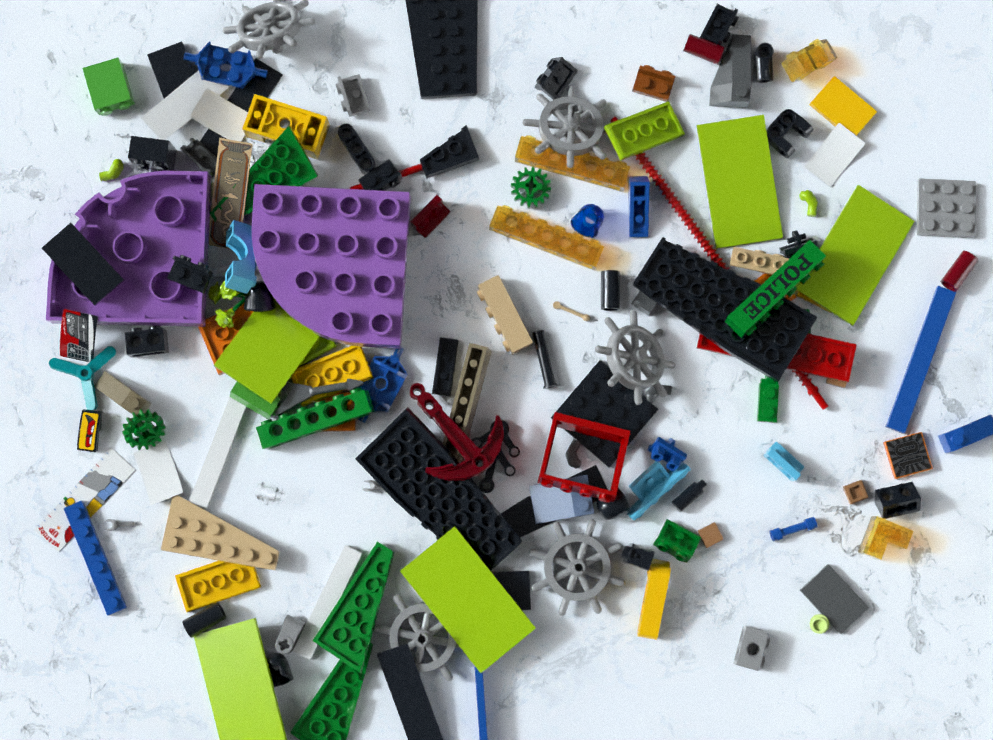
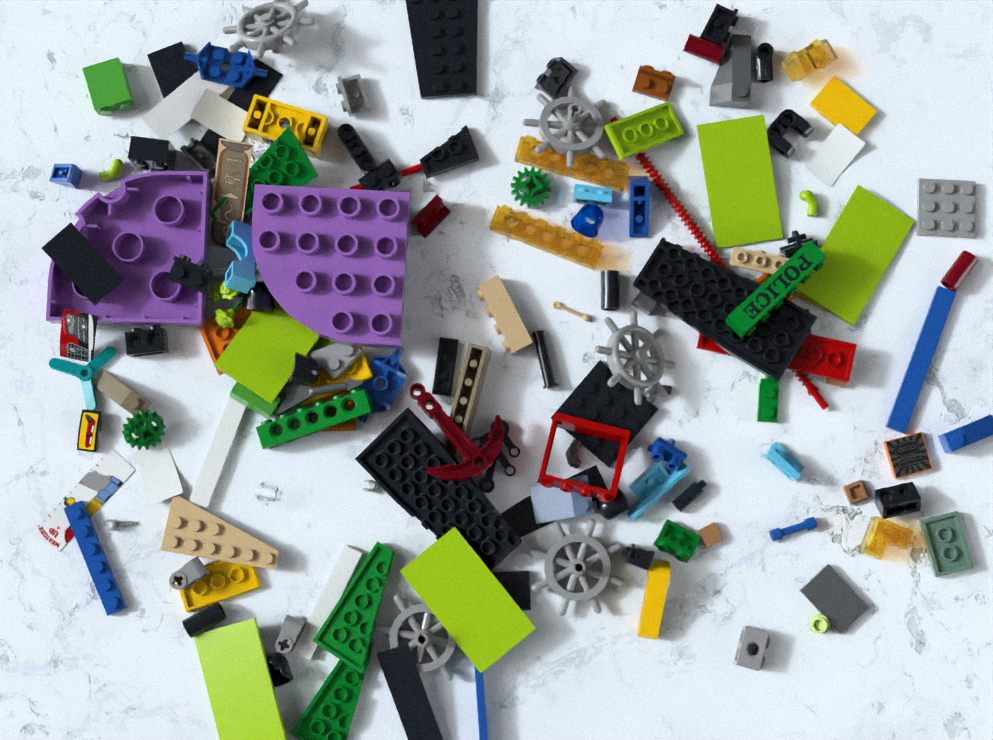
(66, 175): none -> blue slope
(190, 572): none -> light grey piece
(305, 369): none -> black hair
(336, 358): none -> light grey wing
(592, 194): none -> medium azure bracket
(946, 544): none -> sand green plate

